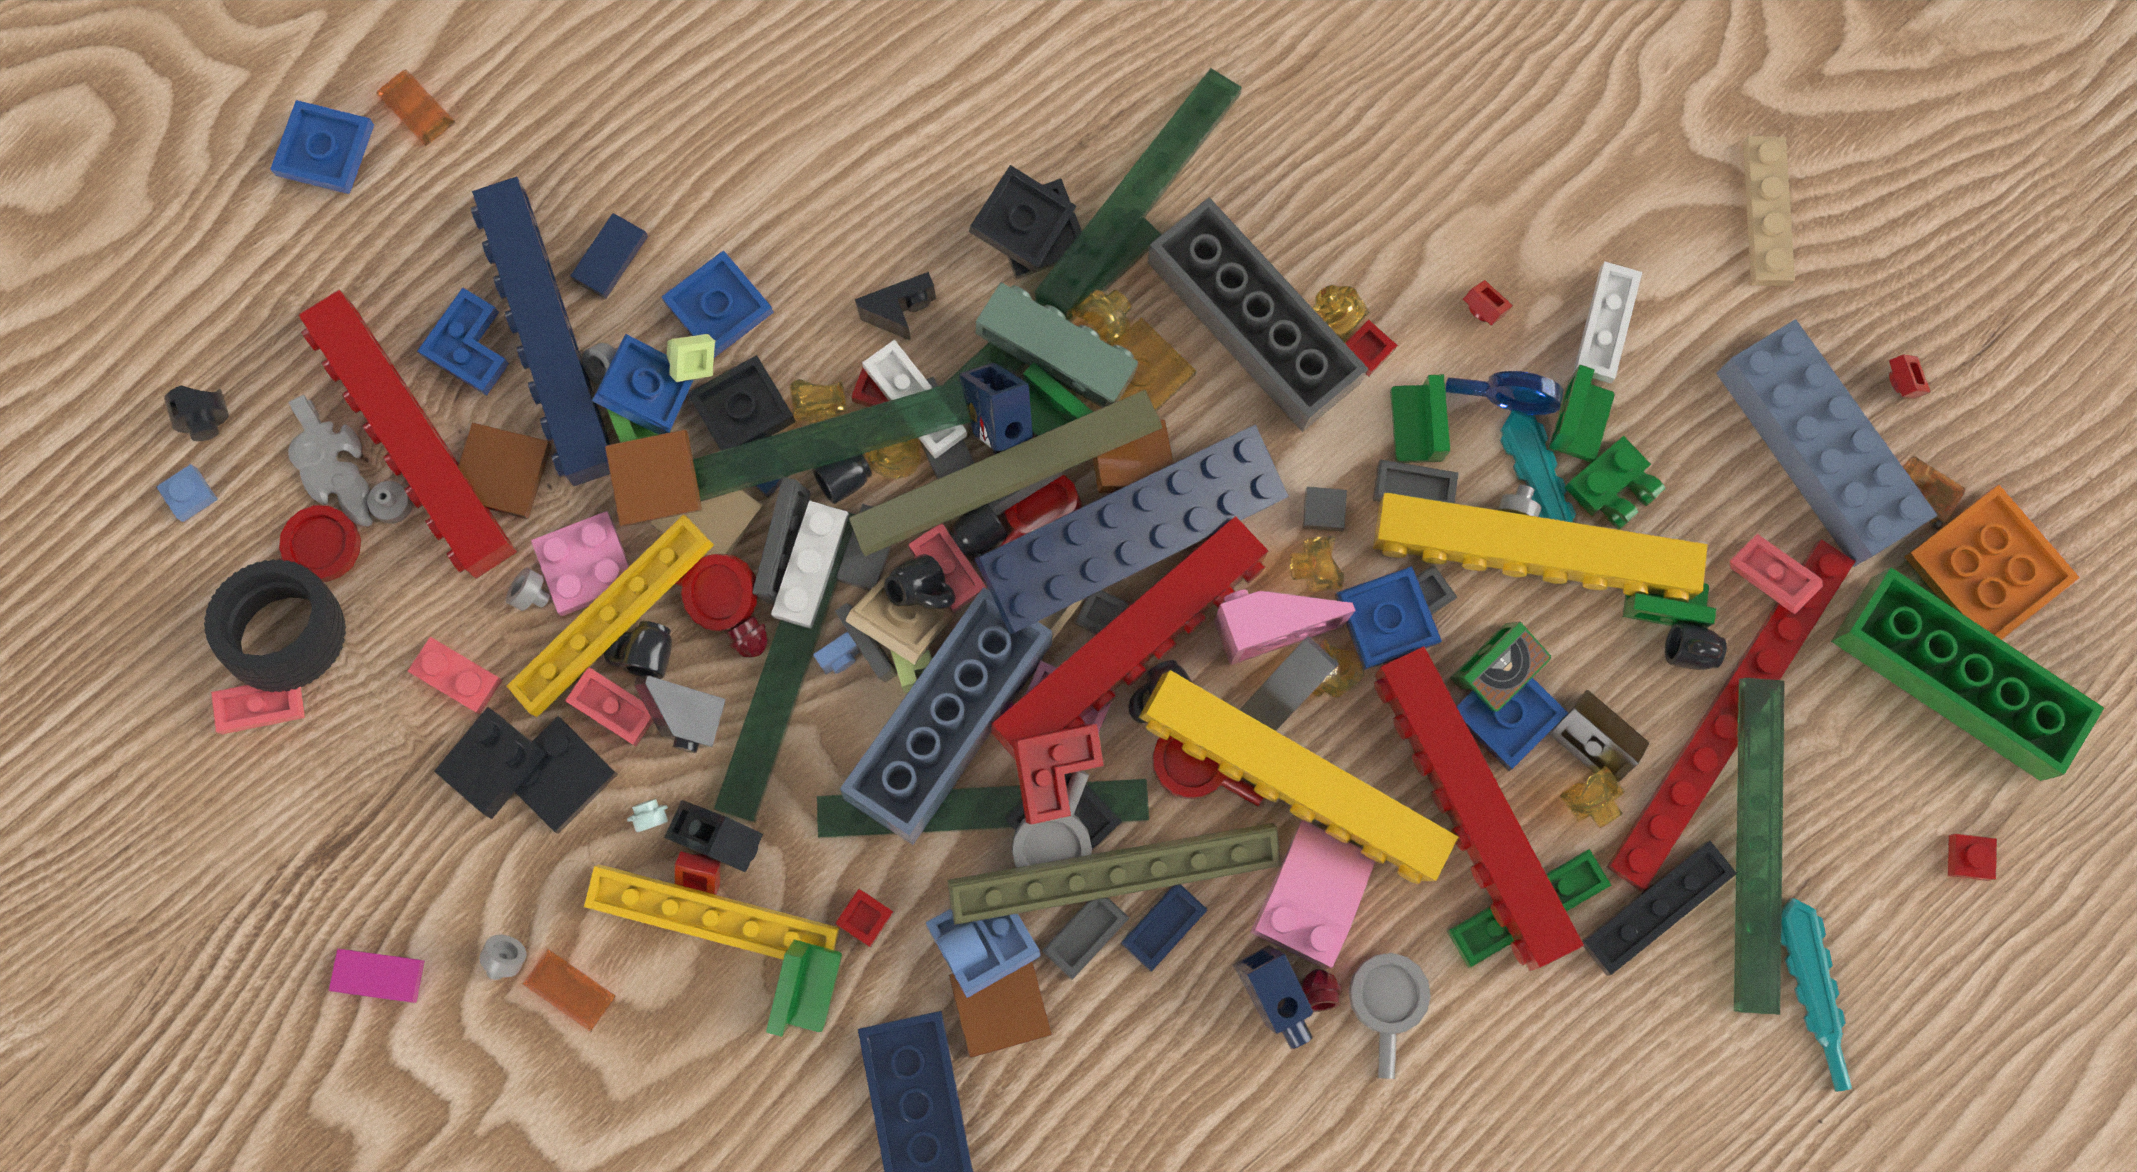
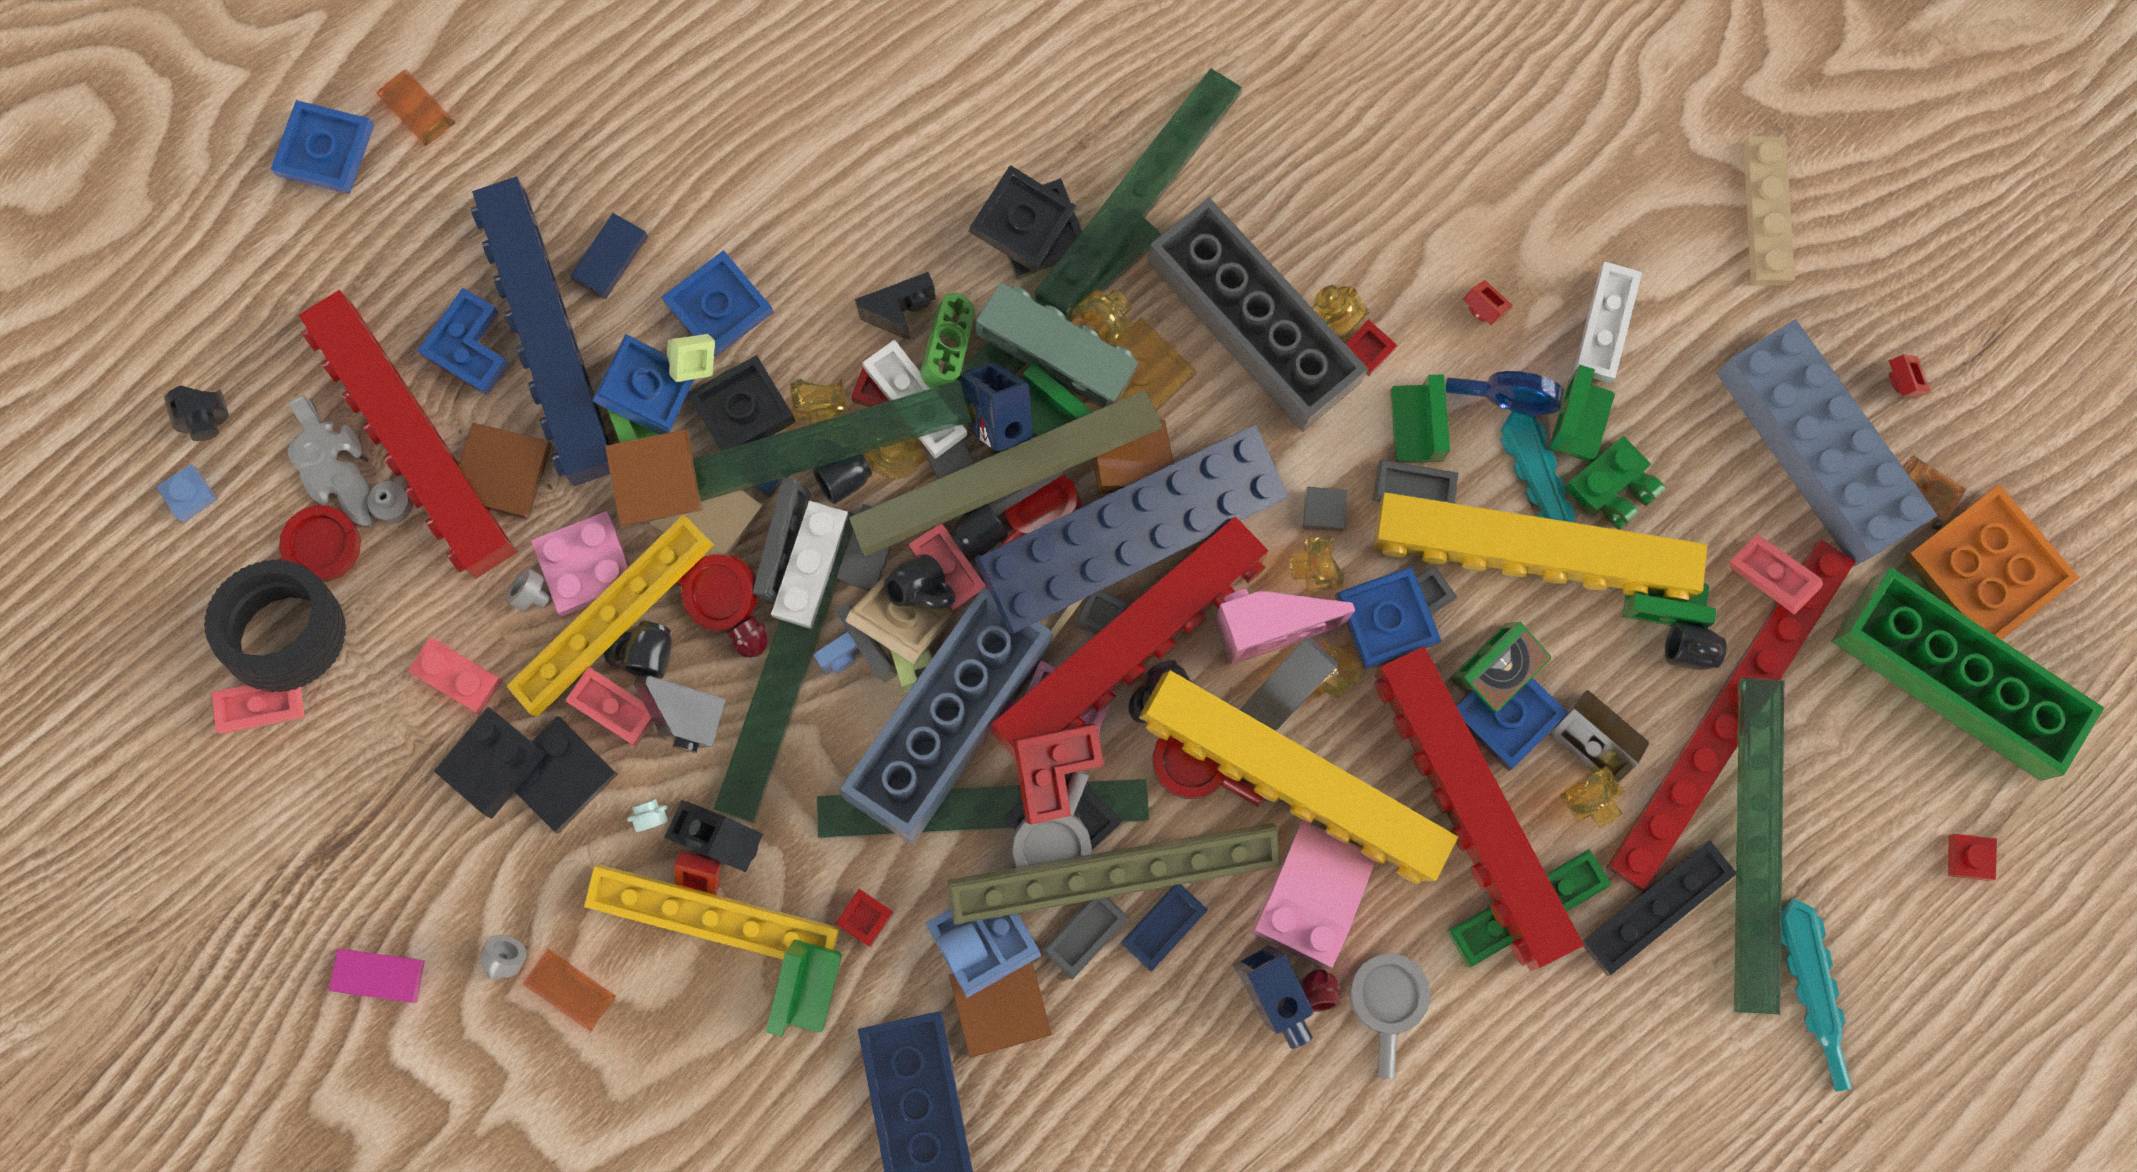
(597, 360): light grey tile -> none
(958, 332): none -> bright green beam
(1521, 502): light grey tile -> none

